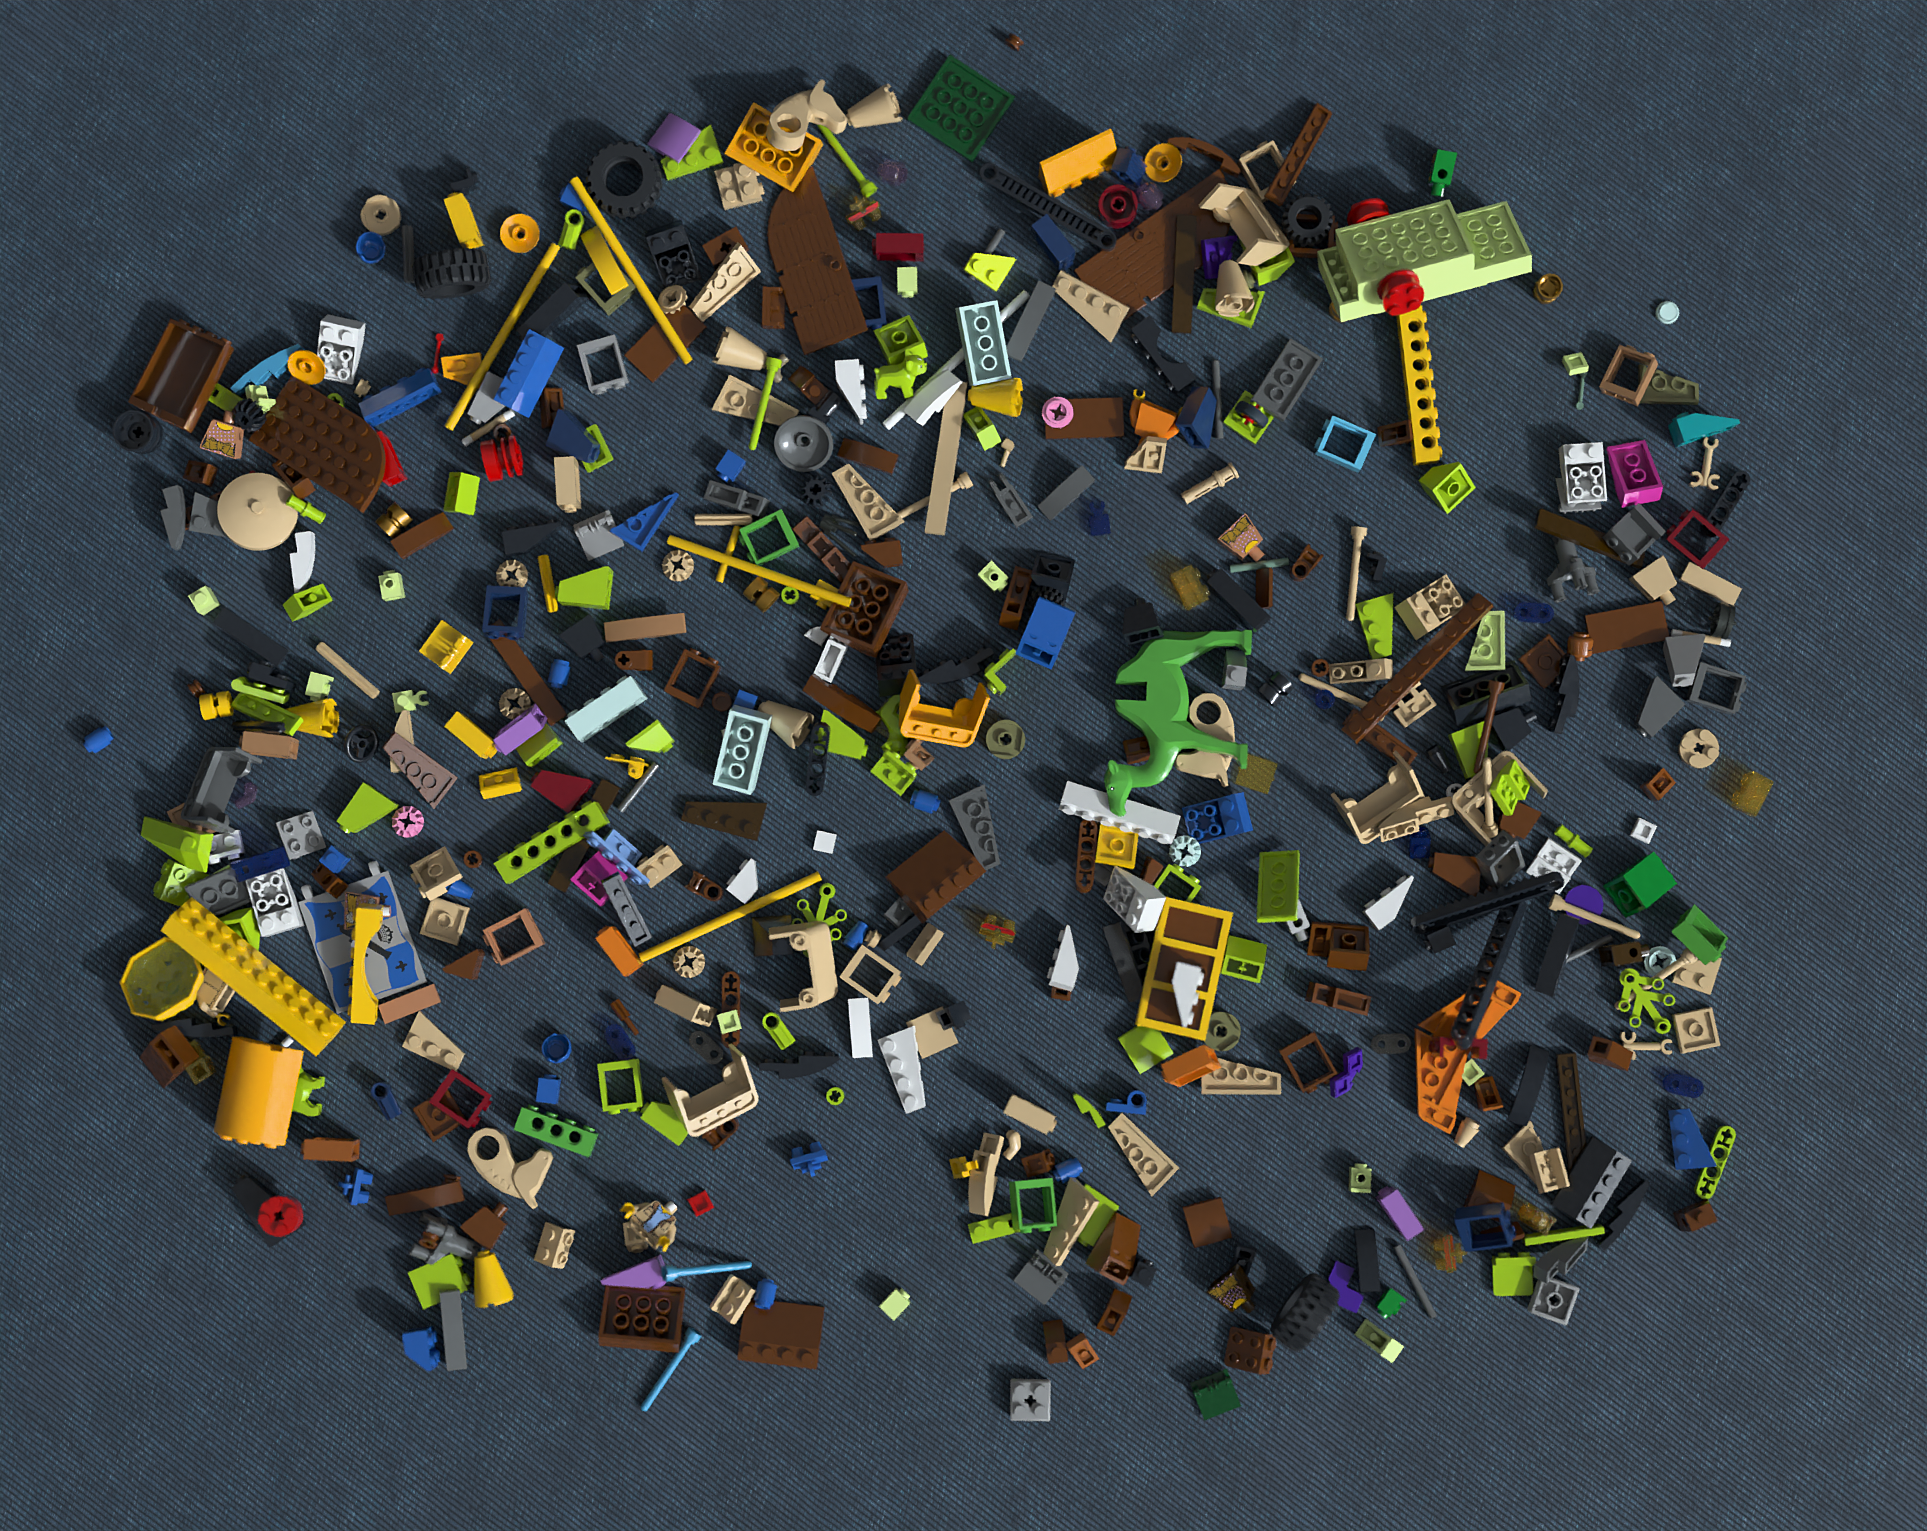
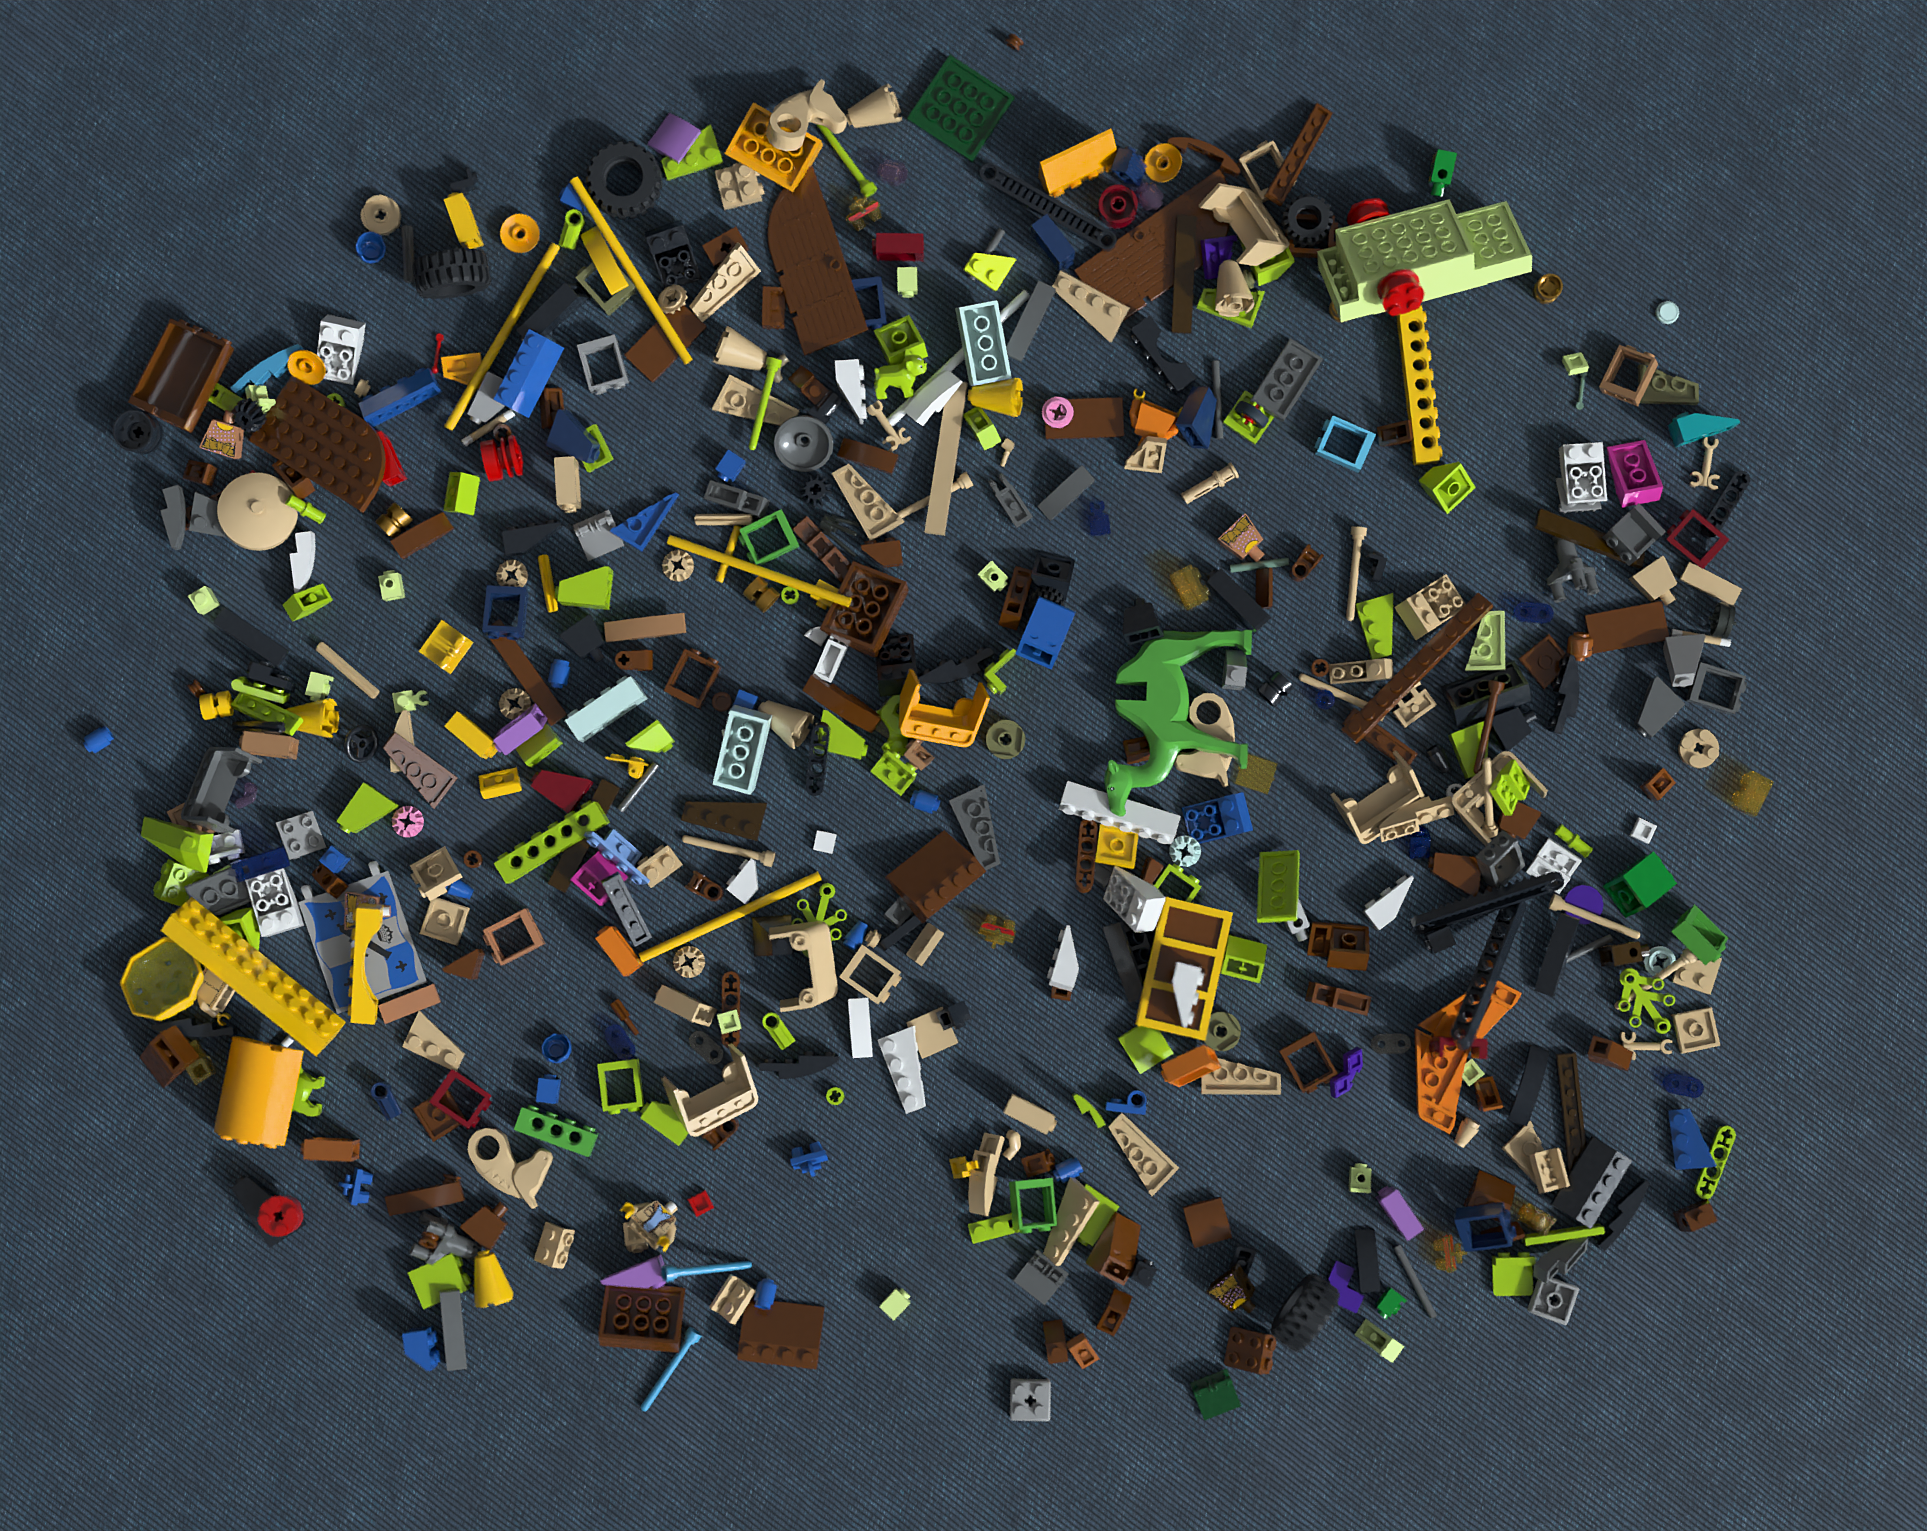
(764, 857): none -> tan piece
(894, 438): none -> tan bar

